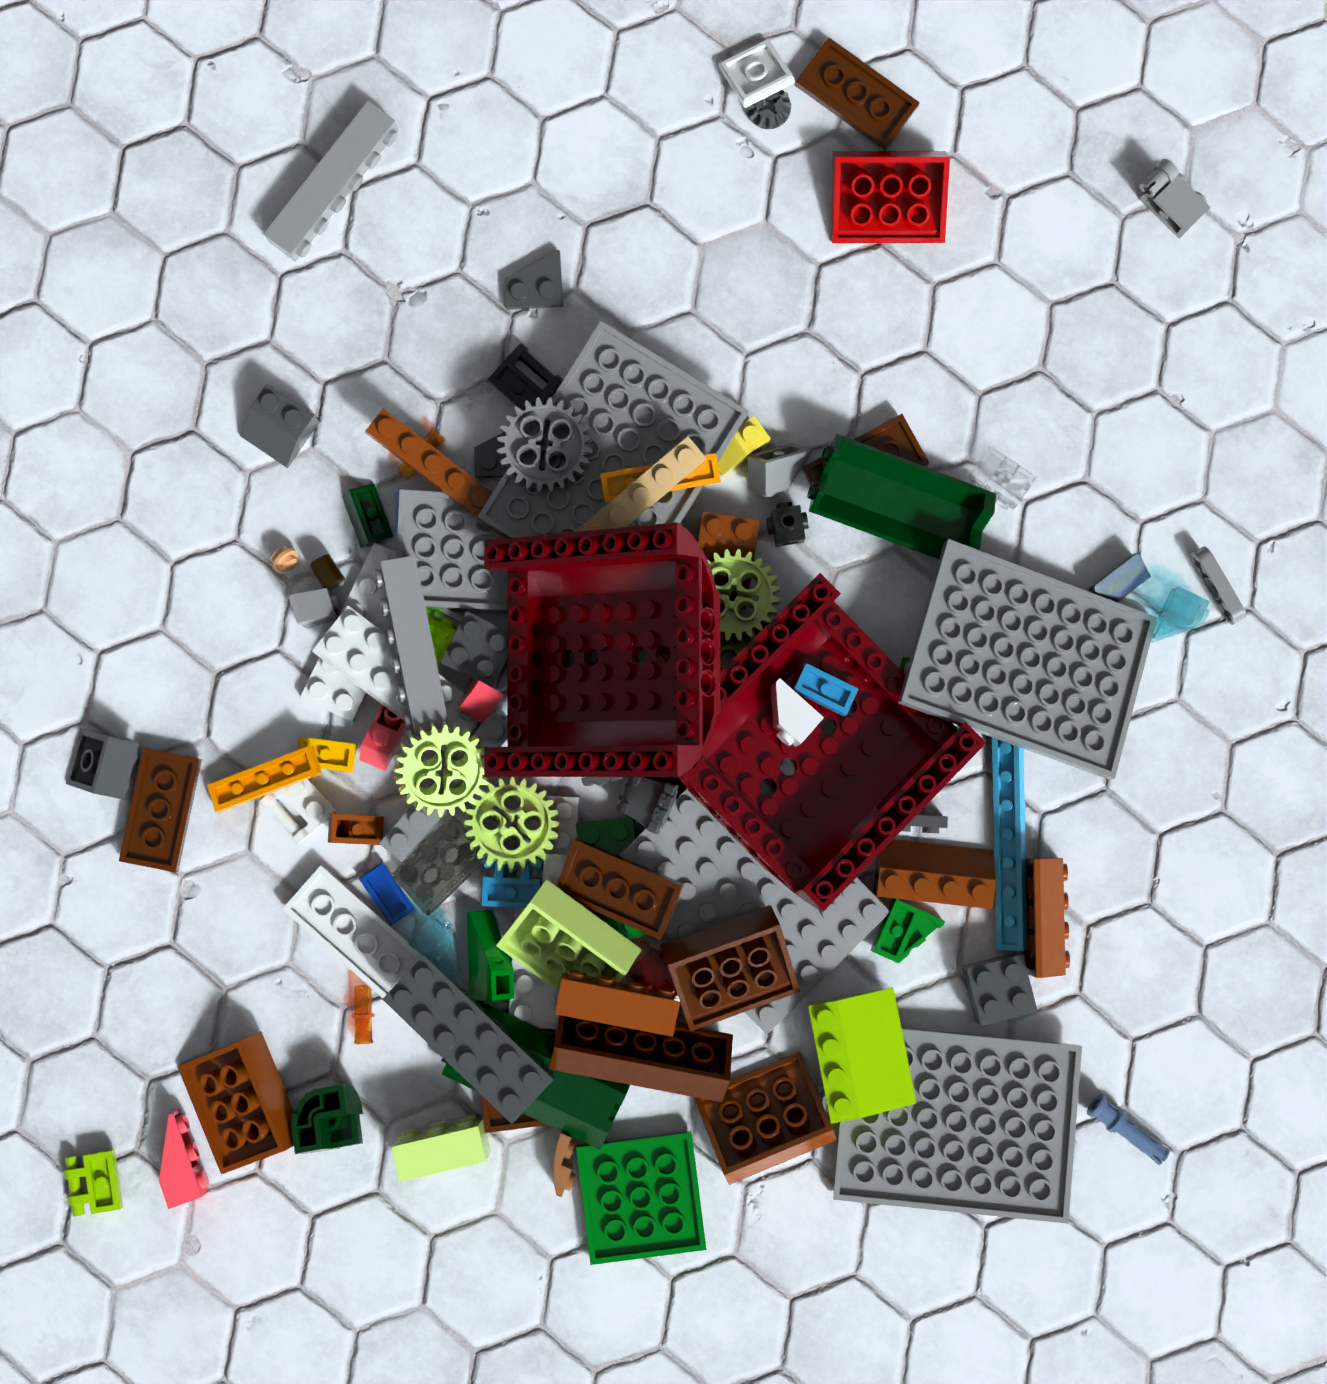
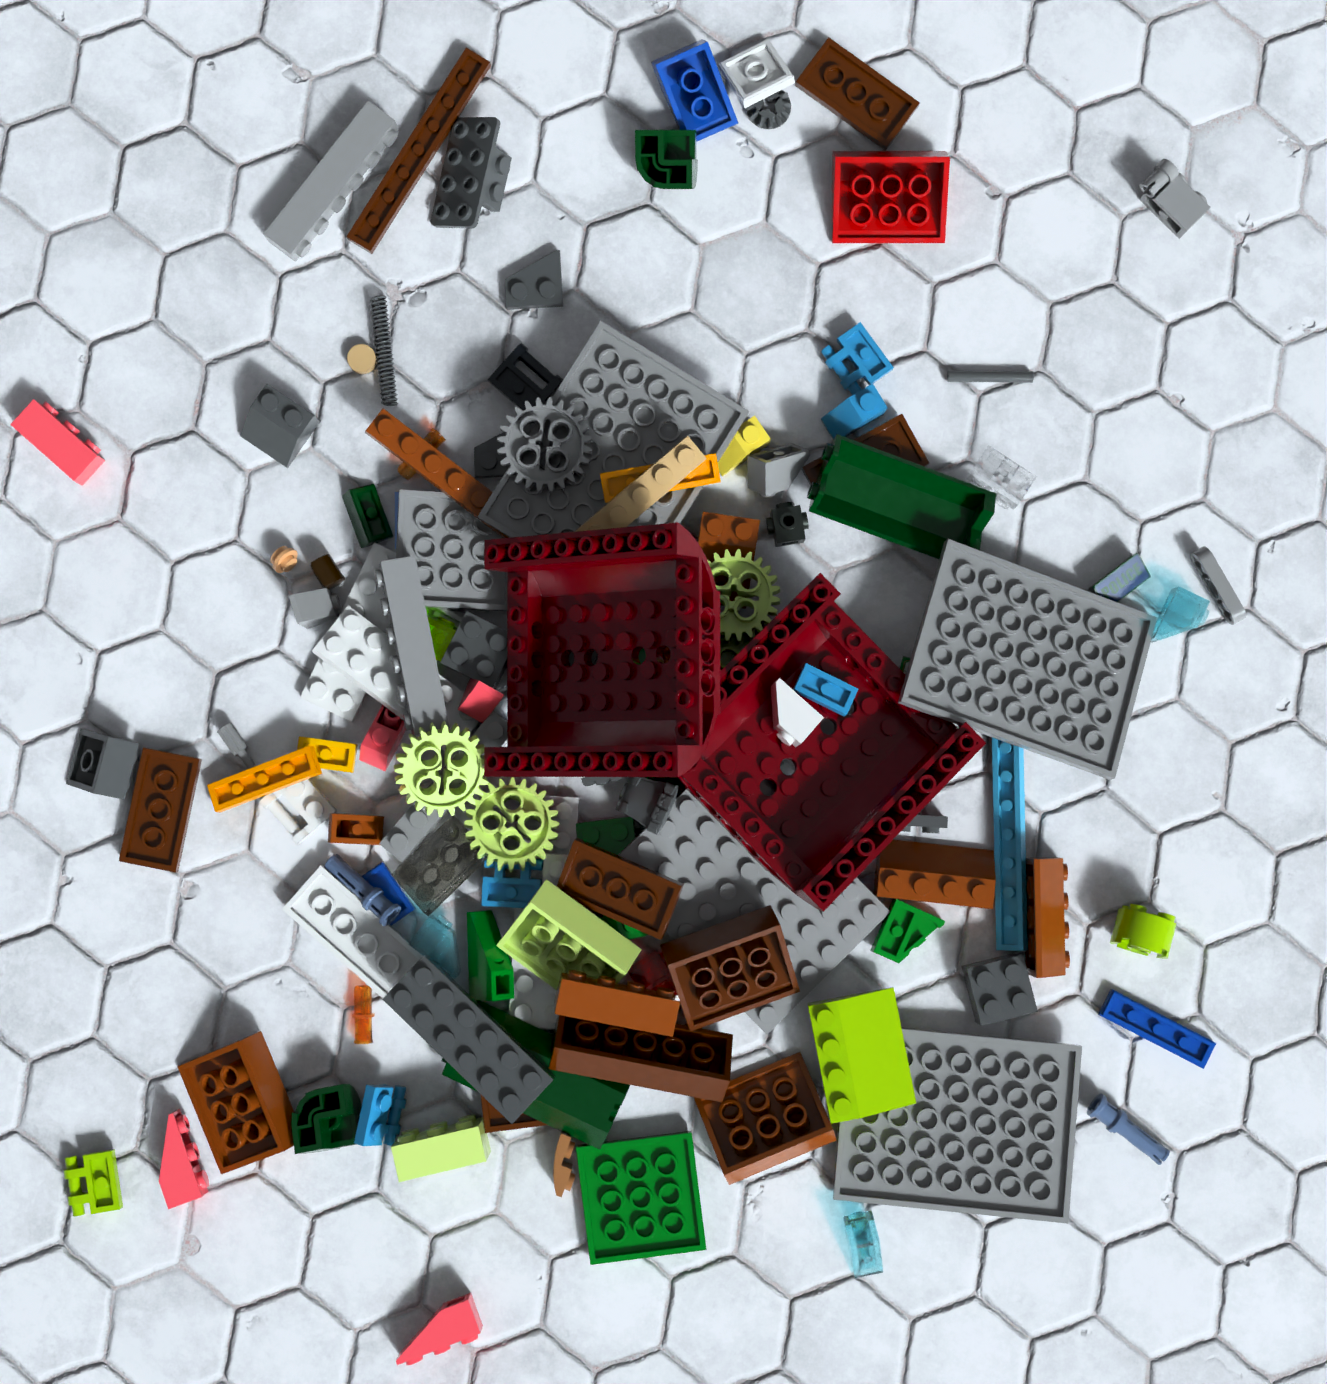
(58, 441): none -> coral brick
(235, 744): none -> light grey axle
(362, 359): none -> tan tile
(371, 897): none -> sand blue pin
(374, 1114): none -> dark azure plate
(385, 341): none -> dark grey piece
(418, 151): none -> reddish brown plate
(451, 1323): none -> coral slope
(471, 174): none -> dark grey bracket
(667, 158): none -> dark green brick
(695, 90): none -> blue slope
(855, 412): none -> dark azure slope
(863, 353): none -> dark azure plate
(863, 1244): none -> clear light blue slope
(990, 376): none -> dark grey bar
(1142, 931): none -> lime brick
(1157, 1028): none -> blue tile

